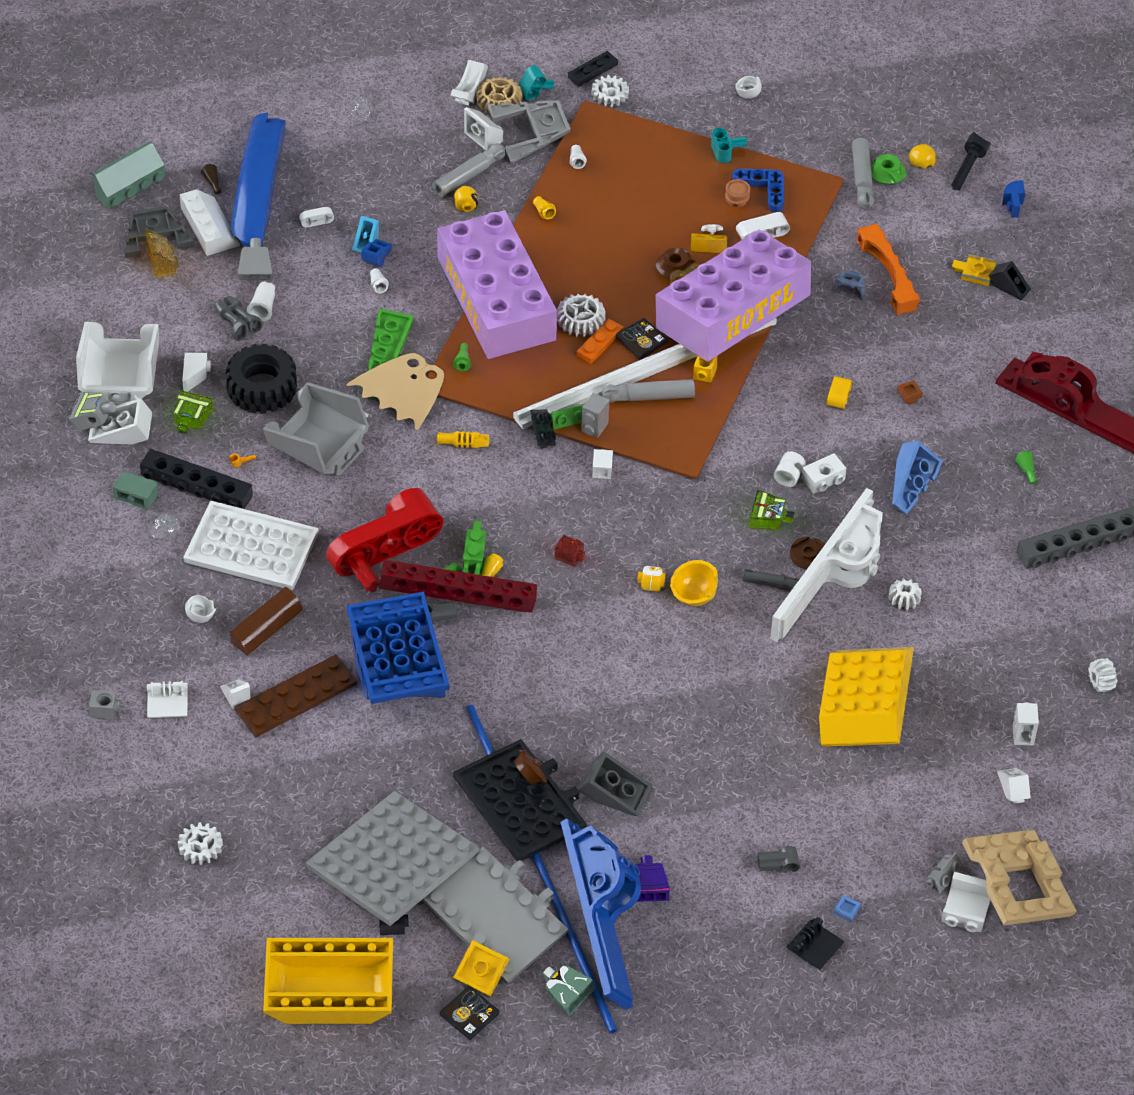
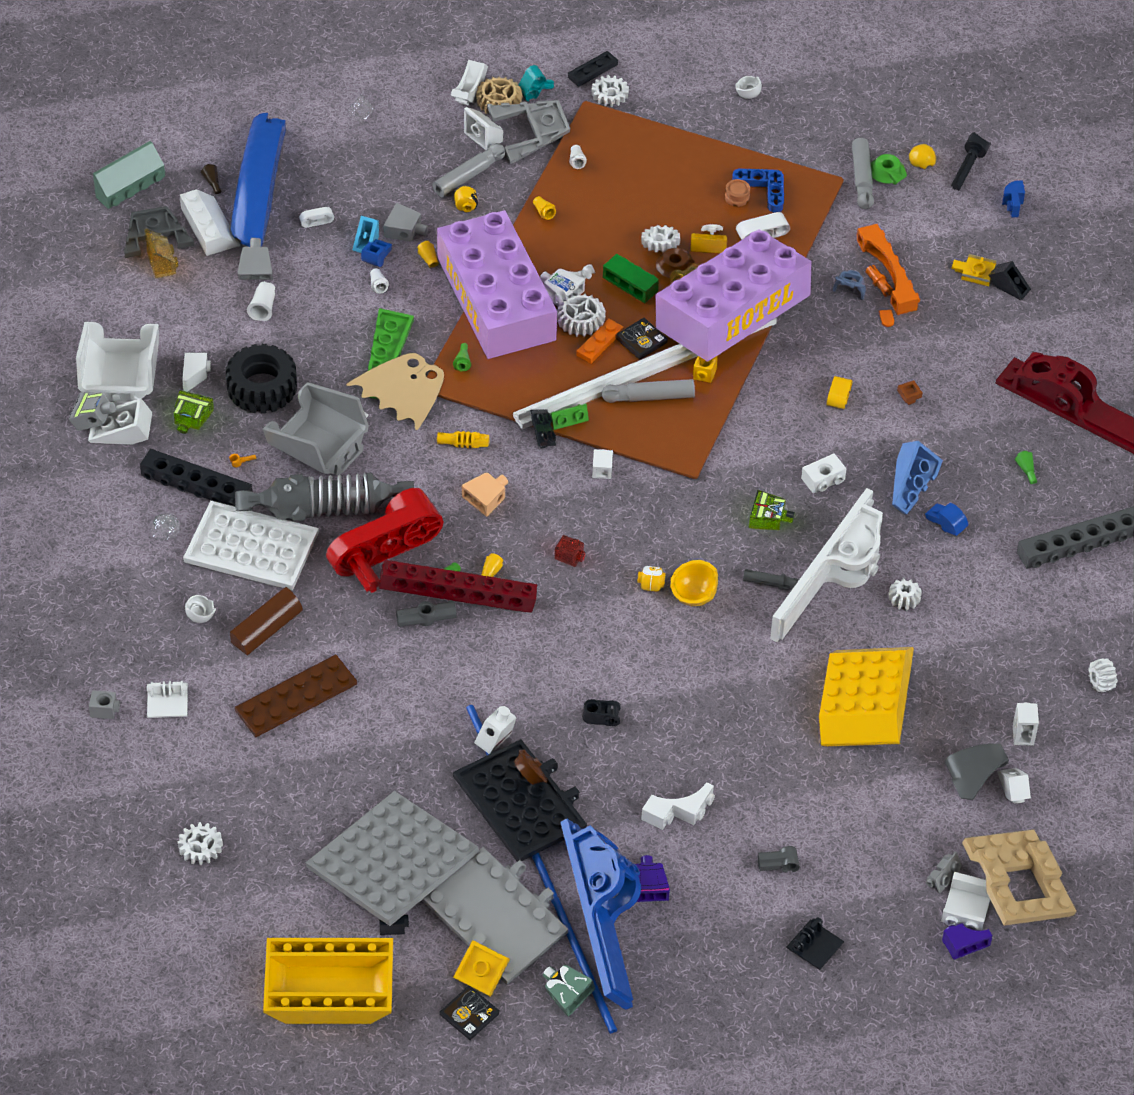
(135, 490): sand green brick -> none
(229, 310): dark grey piece -> none
(236, 692): white slope -> none
(302, 496): none -> piece
(396, 649): blue wedge -> none
(404, 224): none -> light grey torso
(428, 254): none -> yellow cone
(474, 549): bright green hinge -> none
(485, 492): none -> light nougat torso
(502, 724): none -> white torso
(564, 283): none -> white torso
(595, 415): light grey brick -> none
(600, 712): none -> black piece
(615, 785): dark grey slope -> none
(630, 278): none -> green brick
(660, 238): none -> white gear
(689, 809): none -> white arch
(723, 144): teal beam -> none
(789, 469): white wheel -> none
(805, 551): reddish brown tile -> none
(847, 908): medium blue tile -> none
(879, 280): none -> orange pin
(886, 318): none -> orange piece
(949, 517): none -> blue brick
(963, 941): none -> dark purple arch
(974, 766): none -> dark grey panel

